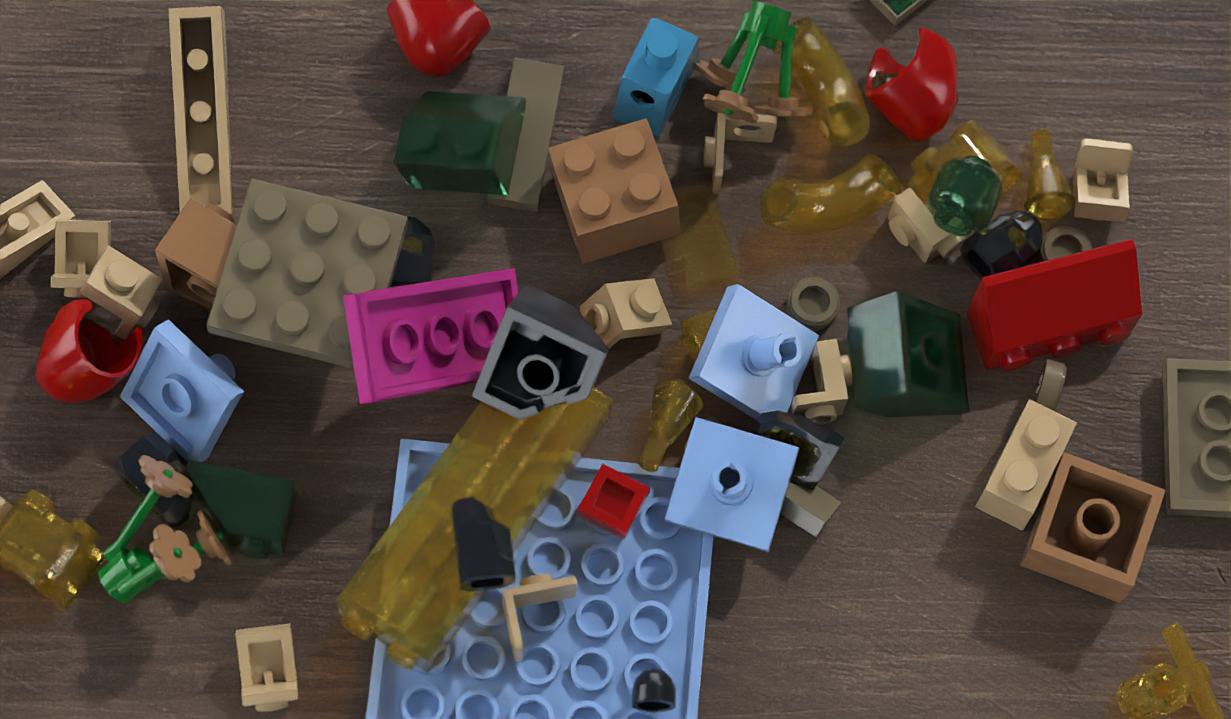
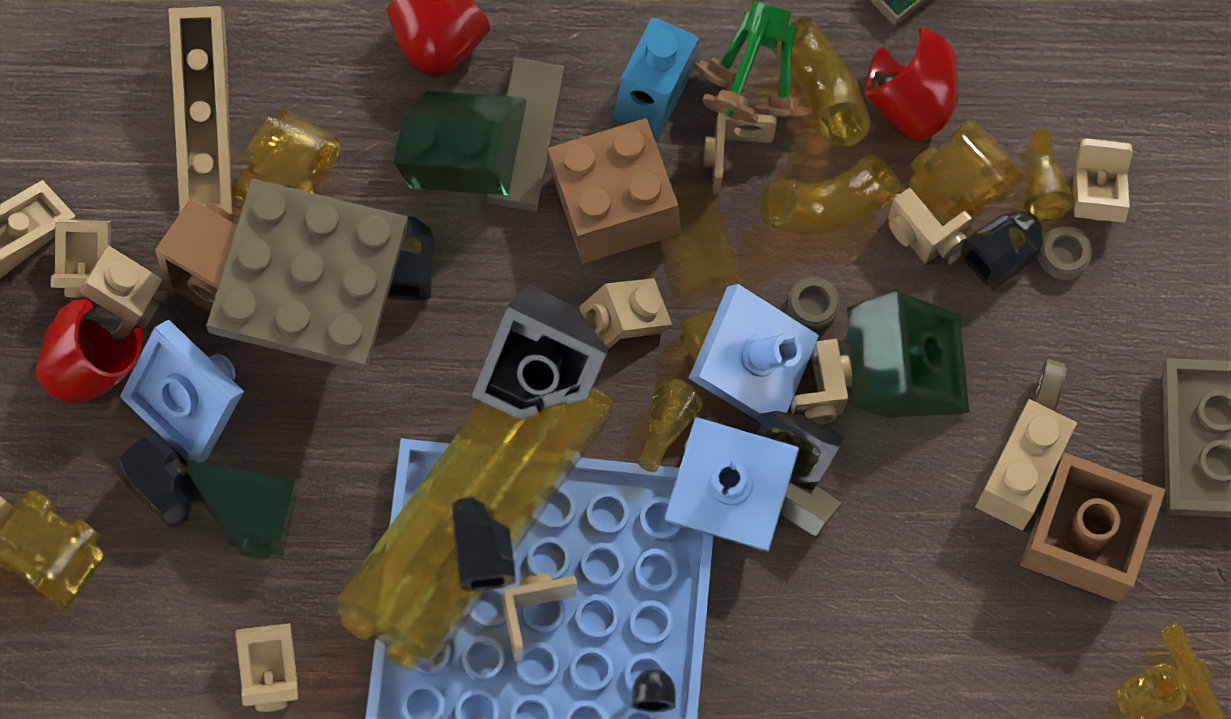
(134, 569): plant -> none
(287, 154): none -> clear yellow cylinder
(425, 333): dark pink tile -> none
(613, 501): red plate -> none
(964, 195): clear green head -> none
(1057, 306): red slope -> none

